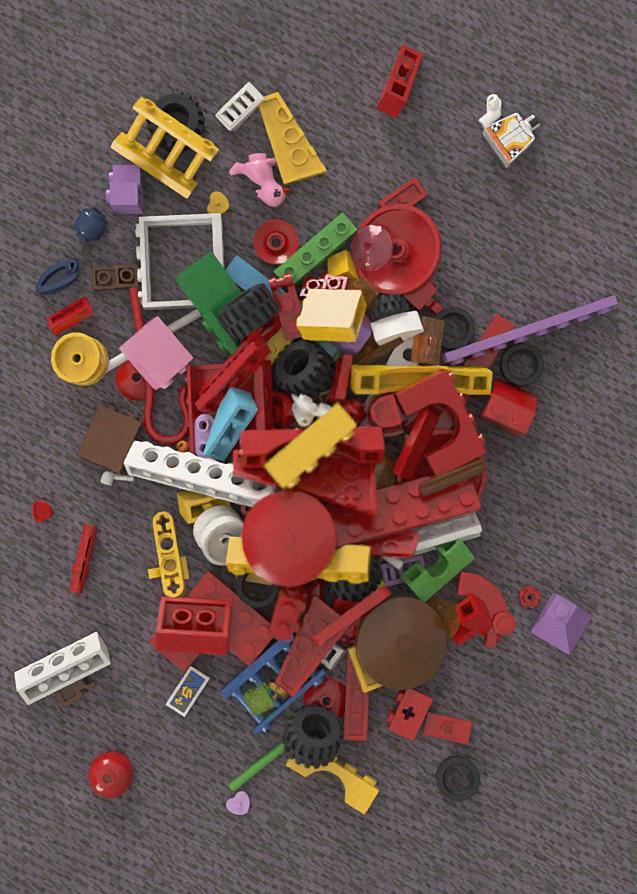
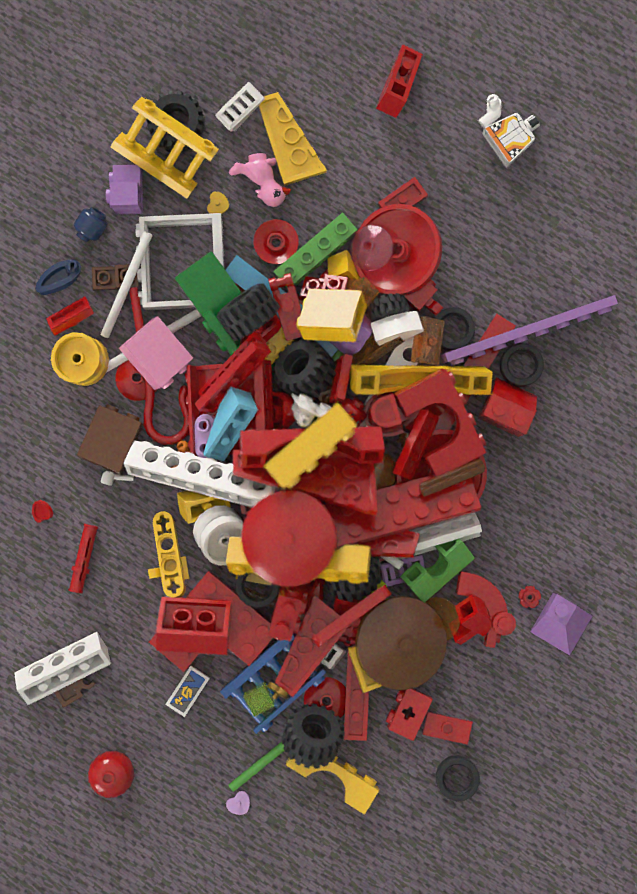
(126, 284): none -> white piece

